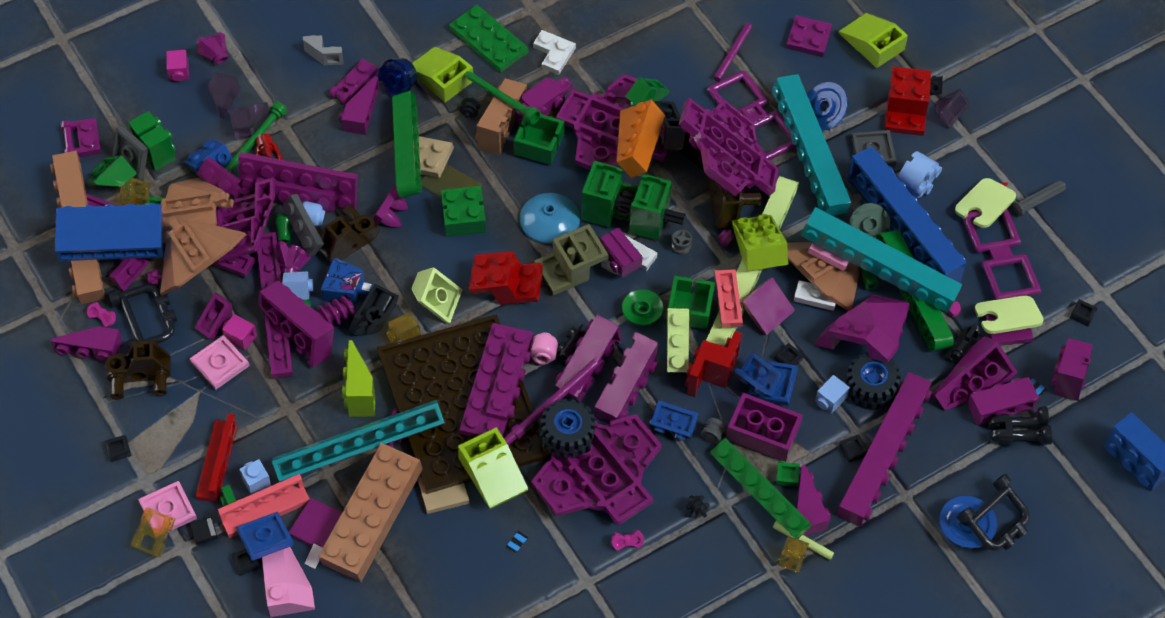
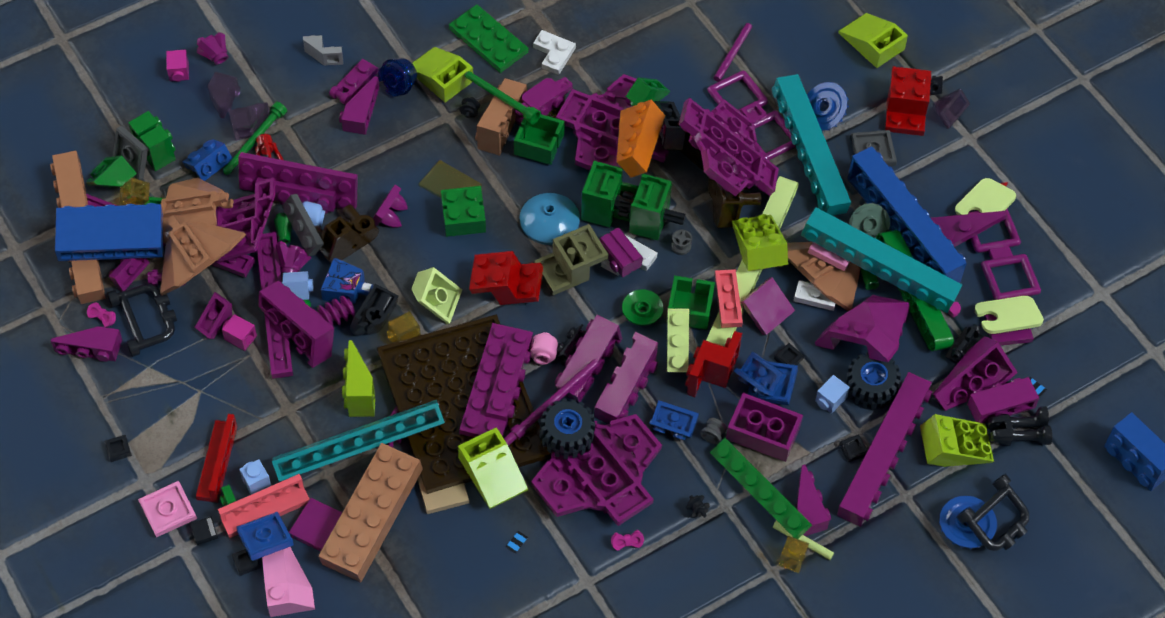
(87, 135): magenta plate -> none
(142, 359): dark brown piece -> none
(159, 534): clear yellow piece -> none
(219, 362): bright pink plate -> none
(221, 178): magenta plate -> none
(313, 559): white sticker -> none
(406, 144): green beam -> none
(434, 156): tan plate -> none
(726, 237): magenta plate -> none
(787, 474): green plate -> none
(809, 36): magenta plate -> none
(919, 174): light blue brick -> none
(955, 441): none -> lime slope
(963, 227): none -> magenta wing
(1038, 198): dark grey axle -> none
(1071, 369): magenta brick -> none
(1083, 312): black tile -> none

